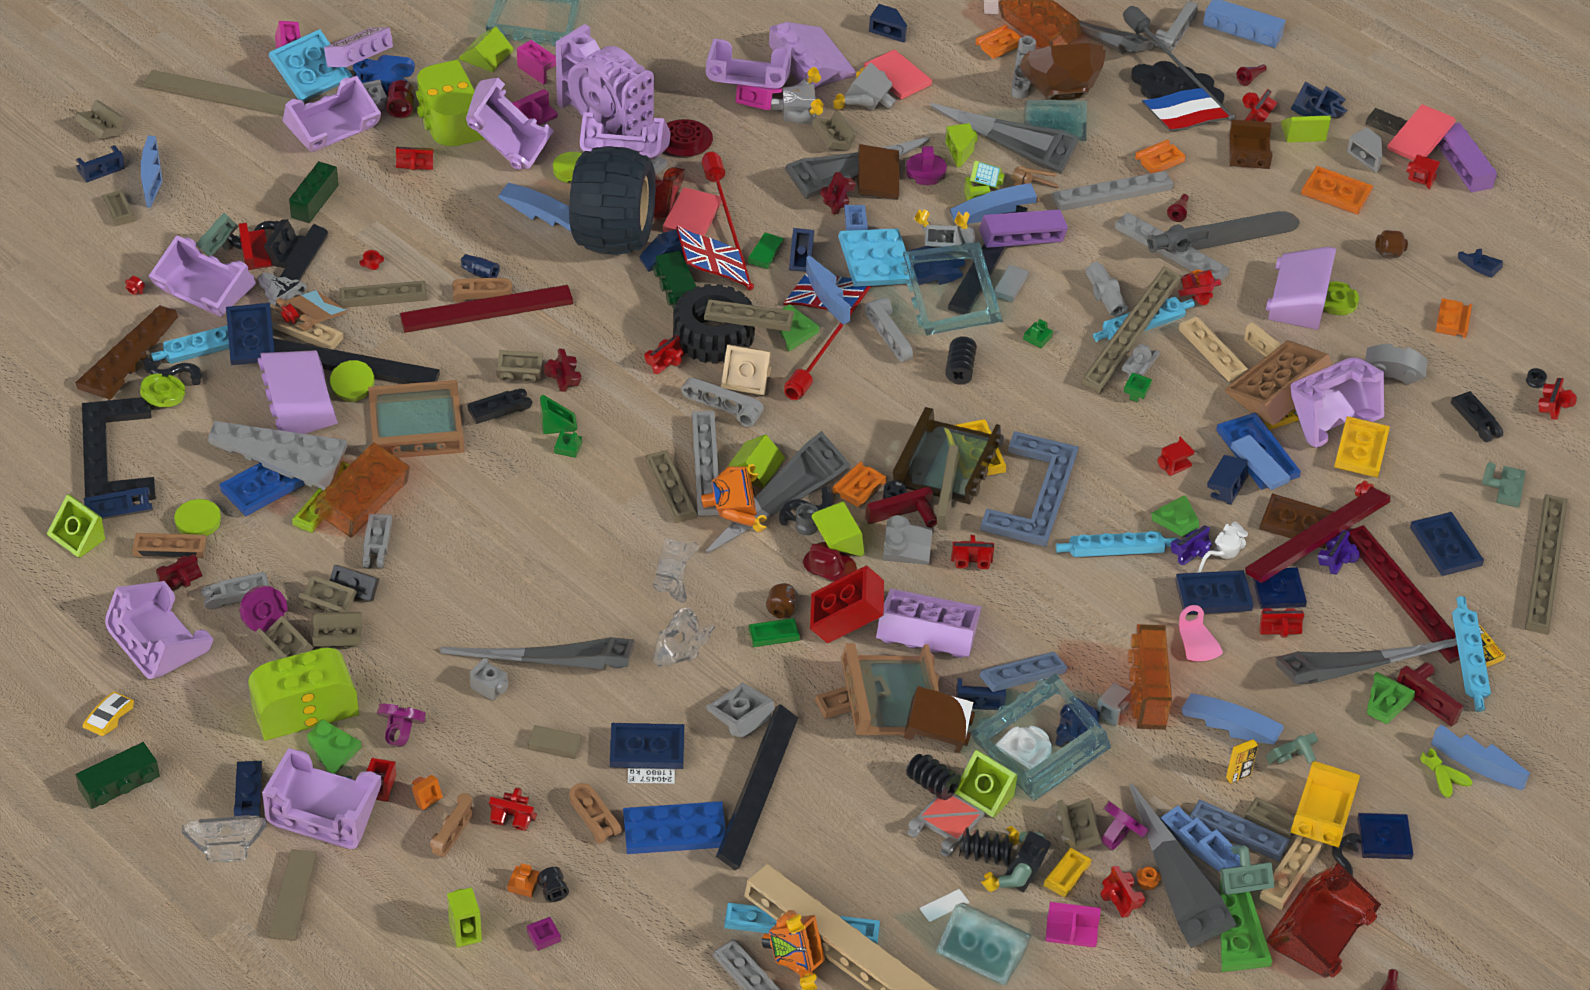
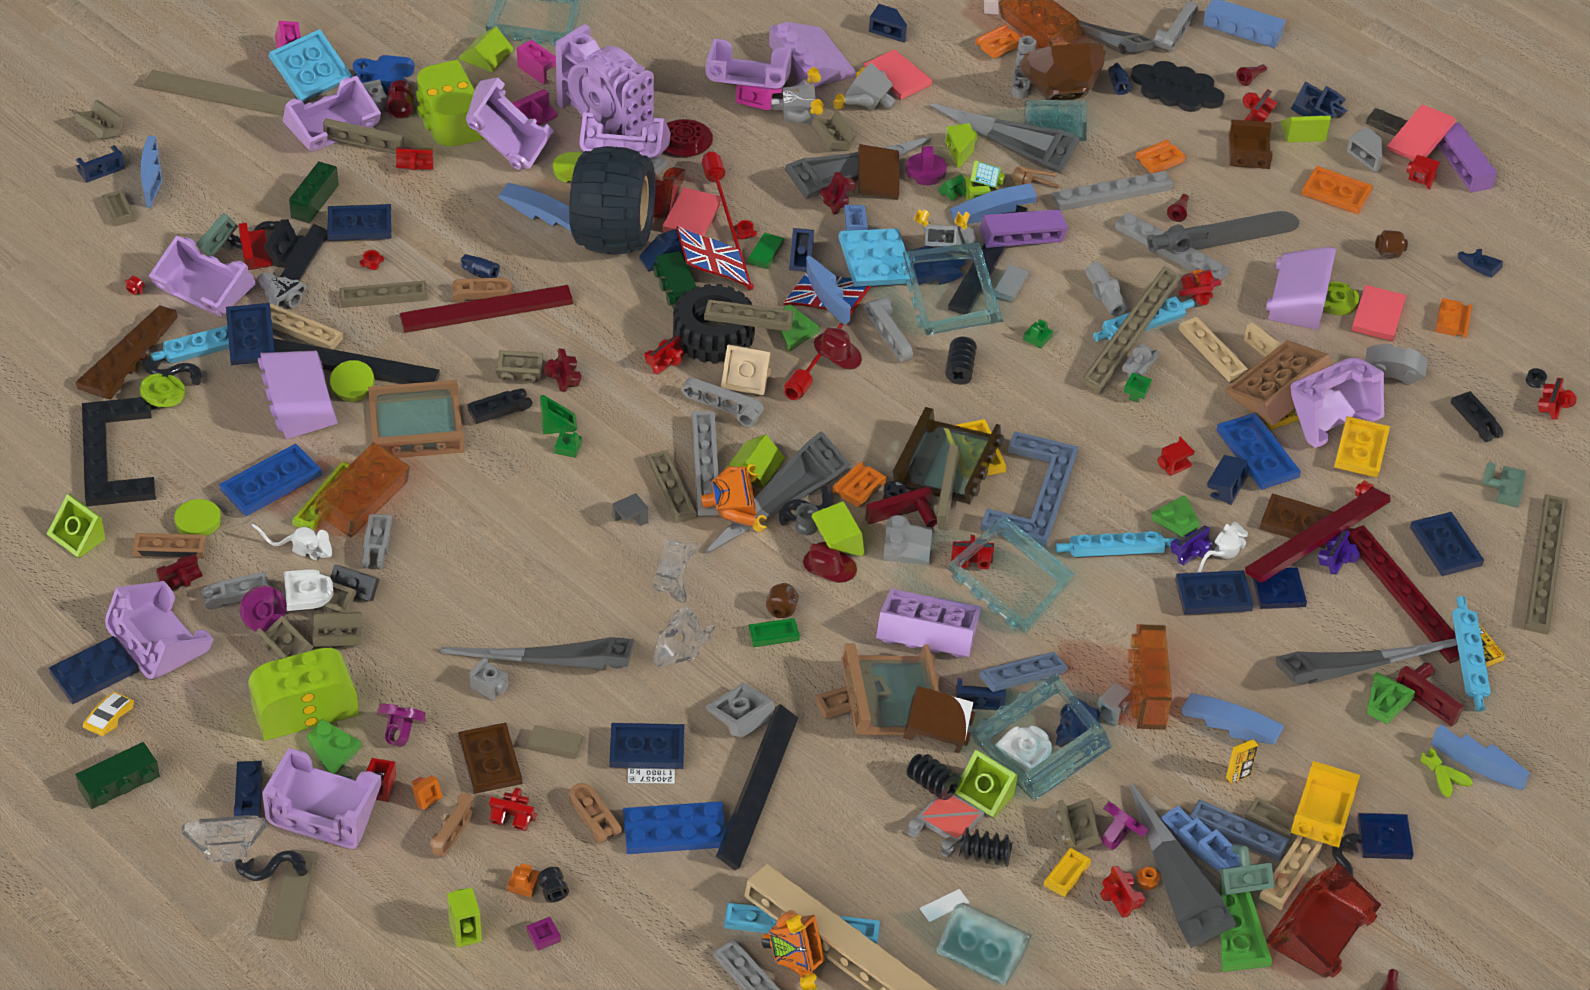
(93, 670): none -> dark blue plate
(120, 503): dark blue plate -> none
(287, 453): light grey wing -> none
(289, 314): red plate -> none
(294, 857): none -> black animal
(305, 542): none -> white animal
(307, 589): none -> white tile
(313, 308): medium nougat flag -> none
(358, 47): lavender brick -> none
(359, 222): none -> dark blue plate
(362, 136): none -> dark tan tile
(490, 758): none -> reddish brown tile
(631, 507): none -> dark grey panel
(745, 229): none -> red plate
(836, 347): none -> dark red piece
(847, 604): red brick -> none
(952, 185): none -> green tile
(1024, 862): torso -> none
(1033, 551): none -> clear light blue windscreen
(1072, 924): dark pink panel -> none
(1119, 78): none -> dark blue hinge
(1182, 108): flag -> none
(1196, 638): bright pink piece -> none
(1260, 462): medium blue tile -> none
(1281, 622): red hips -> none
(1300, 745): sand green plate -> none
(1378, 313): none -> coral tile

